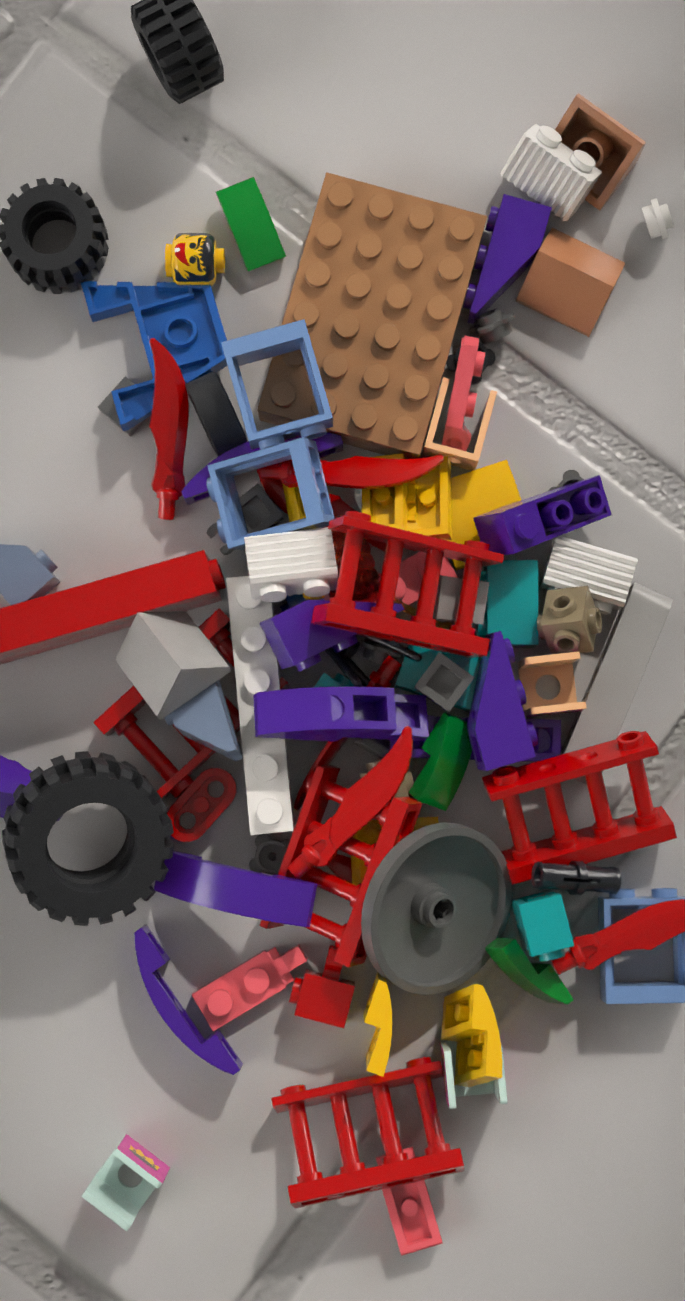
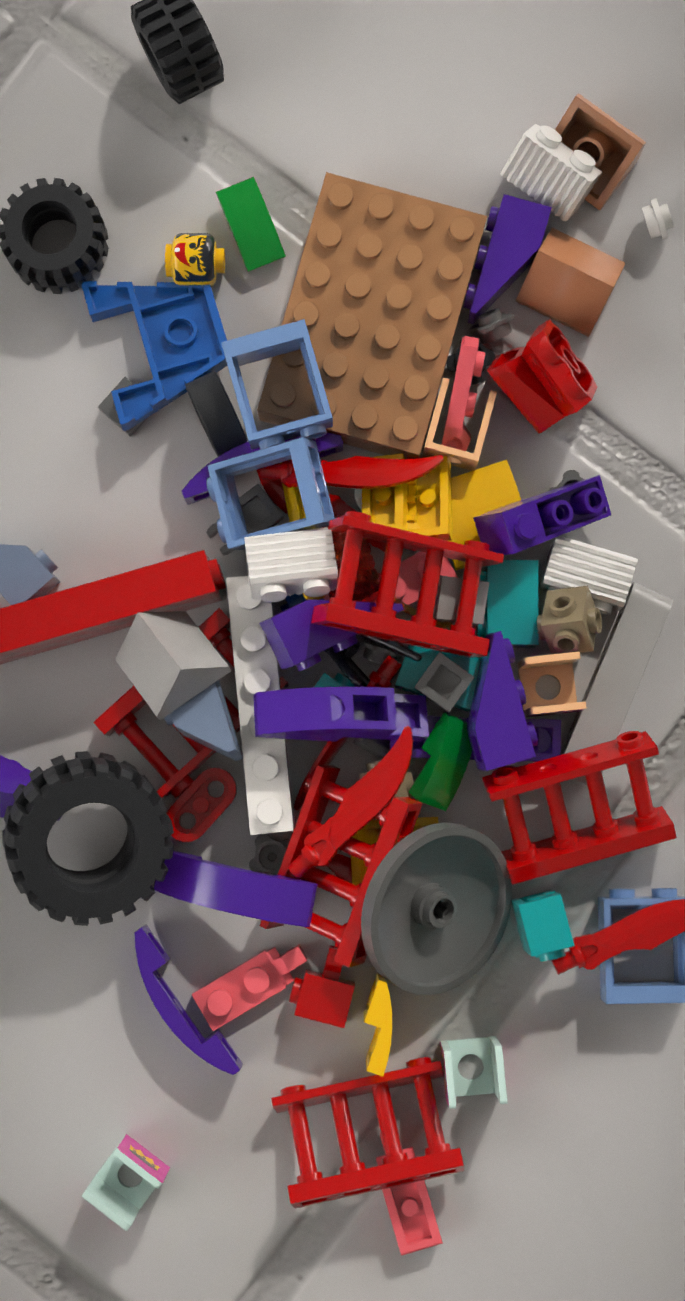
(169, 428): red sword -> none
(473, 1025): yellow slope -> none
(534, 978): green slope -> none
(544, 378): none -> red piece
(576, 877): black pin -> none

